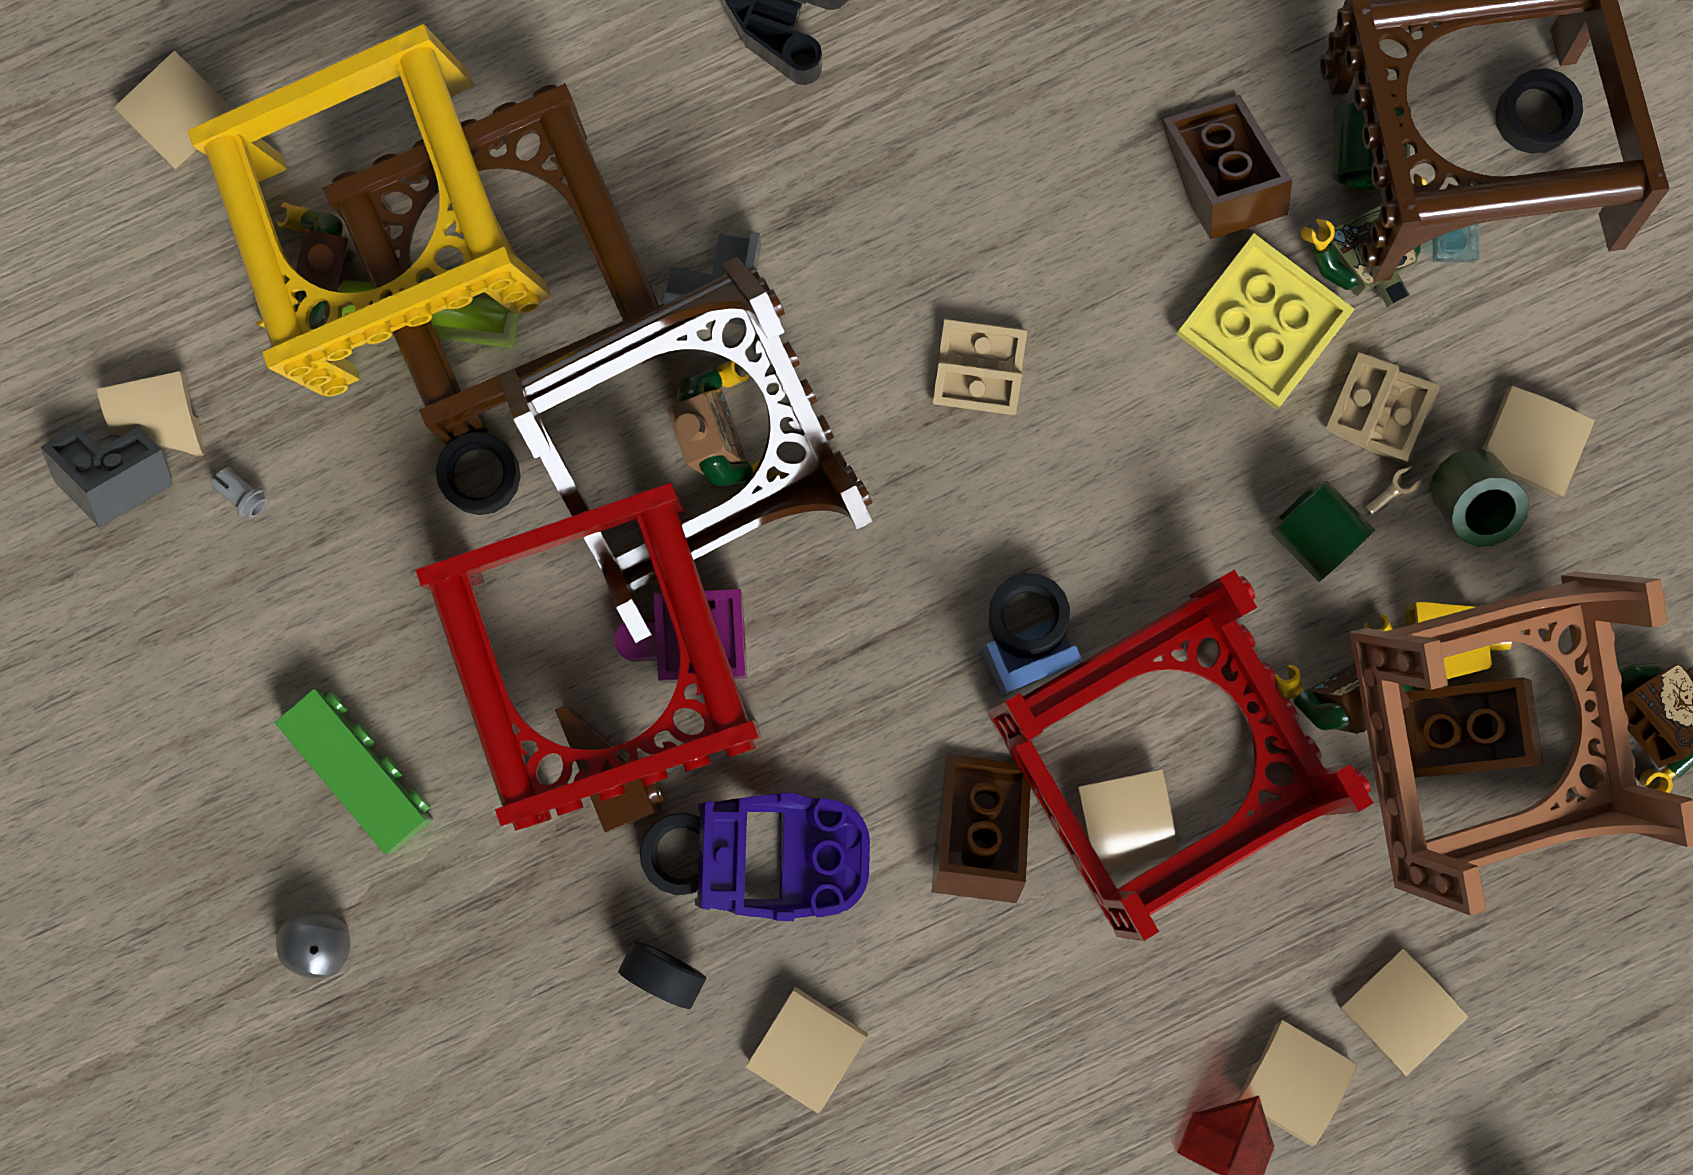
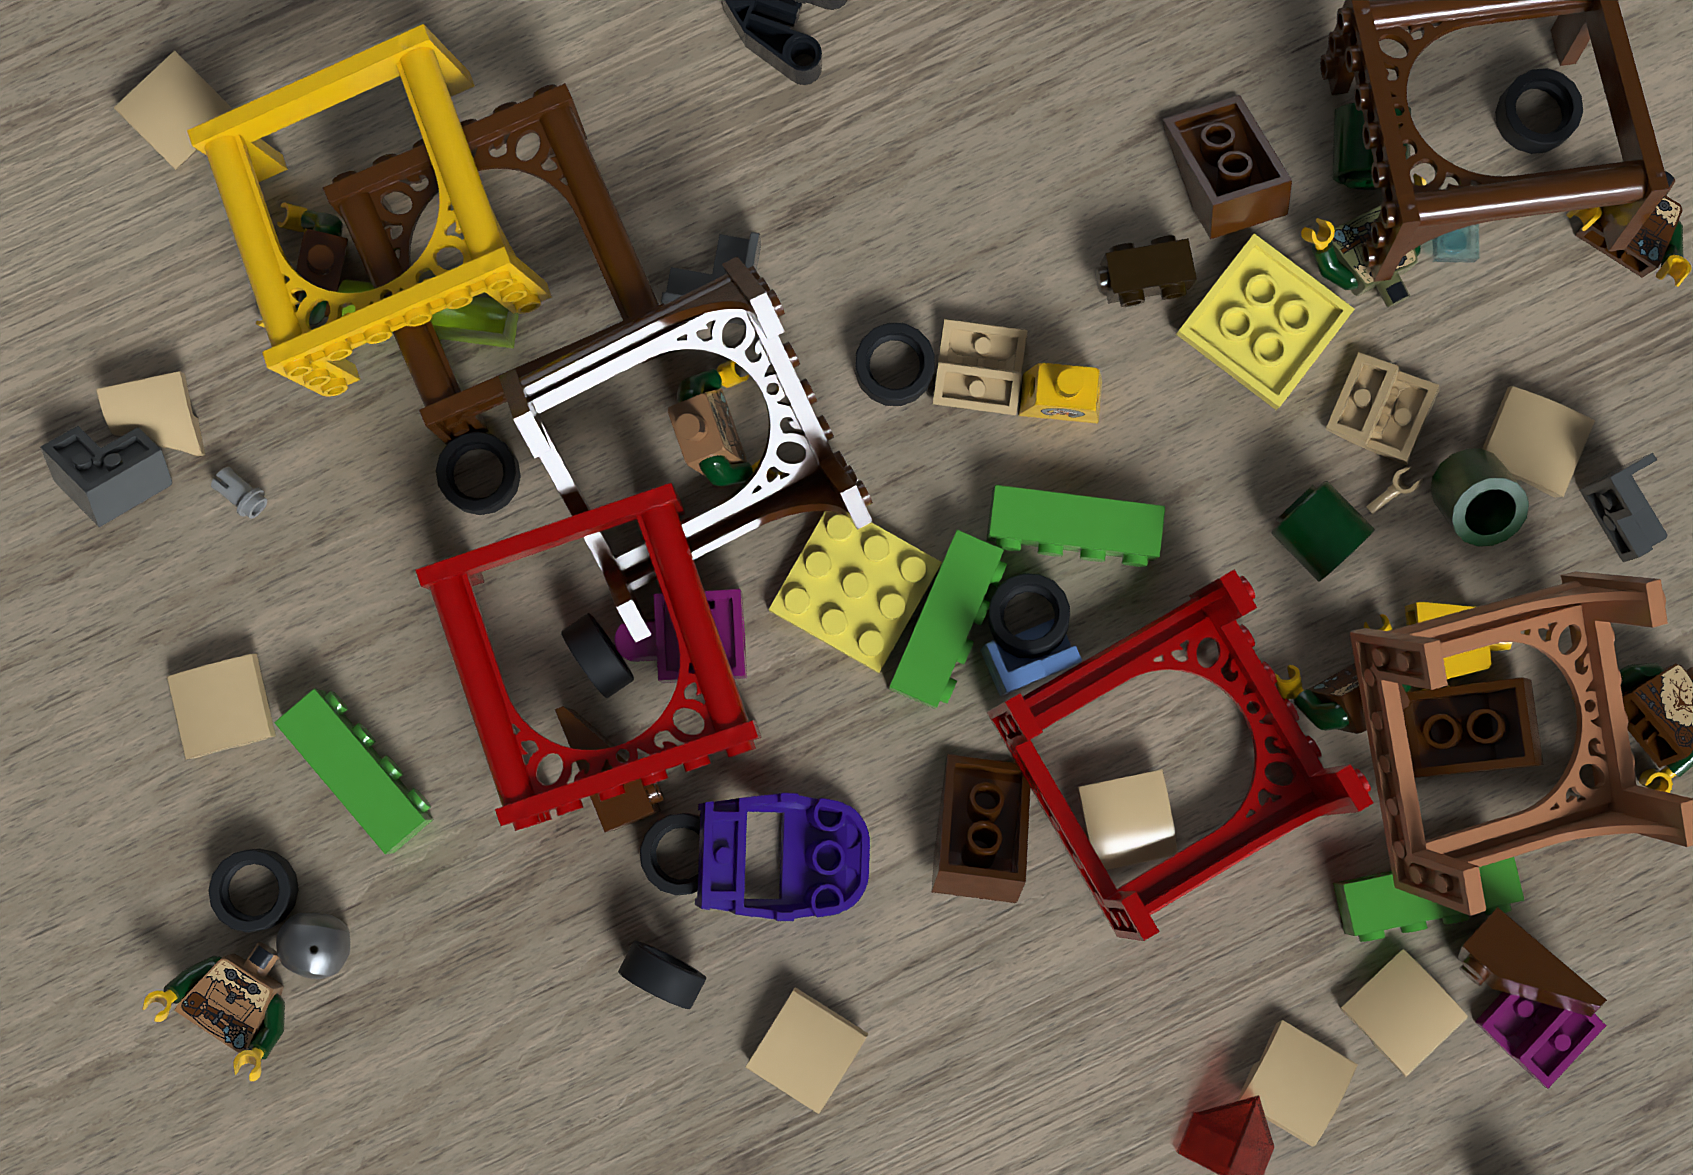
(221, 706): none -> tan slope
(221, 880): none -> black tyre
(231, 1002): none -> torso
(597, 655): none -> black tyre
(855, 588): none -> light yellow plate
(894, 332): none -> black tyre
(946, 620): none -> bright green brick
(1061, 393): none -> yellow torso
(1075, 524): none -> bright green brick
(1146, 271): none -> dark brown brick
(1374, 904): none -> bright green brick
(1520, 965): none -> reddish brown slope
(1538, 1034): none -> magenta slope
(1625, 511): none -> dark grey panel
(1654, 244): none -> torso

